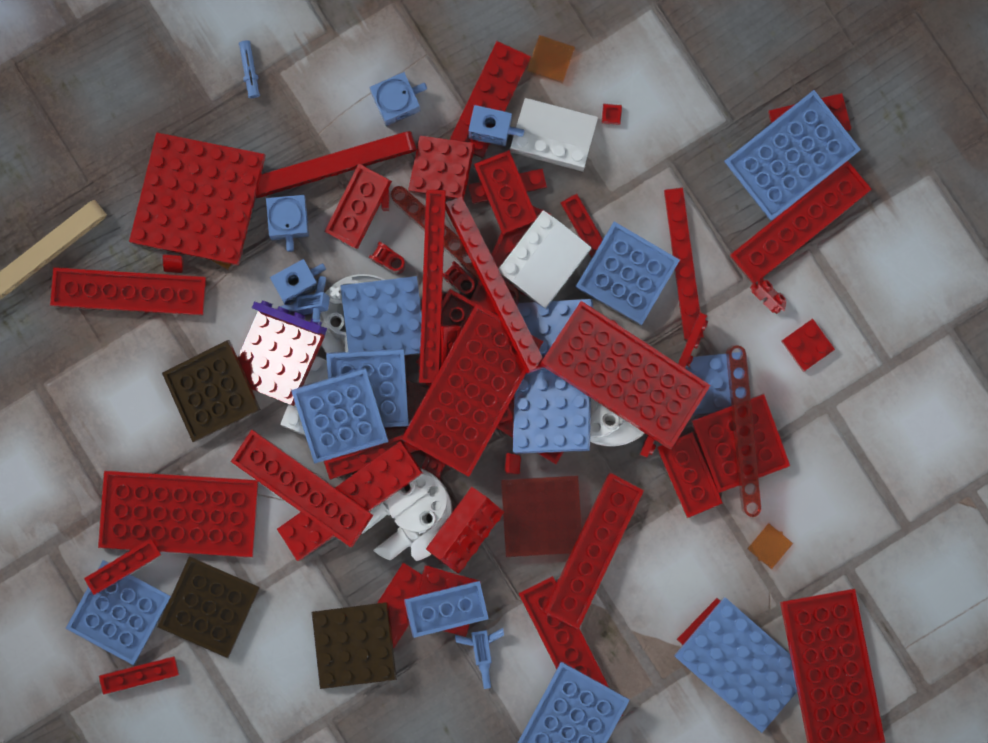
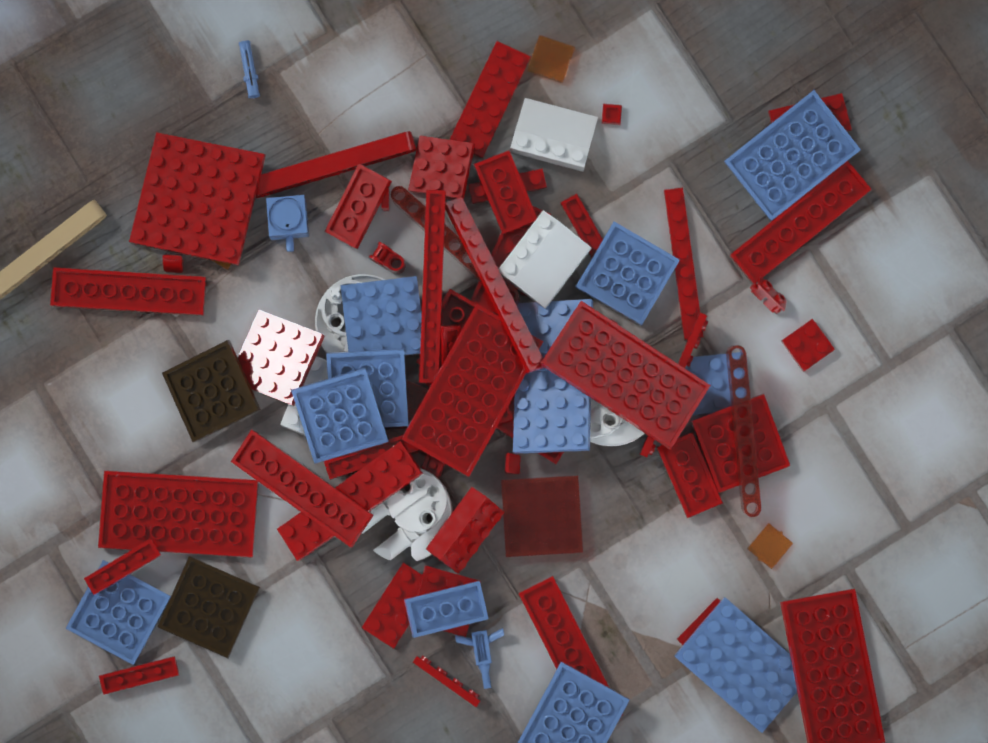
(282, 314): dark purple plate -> none
(300, 272): medium blue piece -> none
(311, 303): medium blue piece -> none
(354, 645): dark brown plate -> none
(396, 98): medium blue piece -> none
(454, 684): none -> red plate
(457, 277): red piece -> none
(499, 133): medium blue piece -> none
(593, 551): red plate -> none

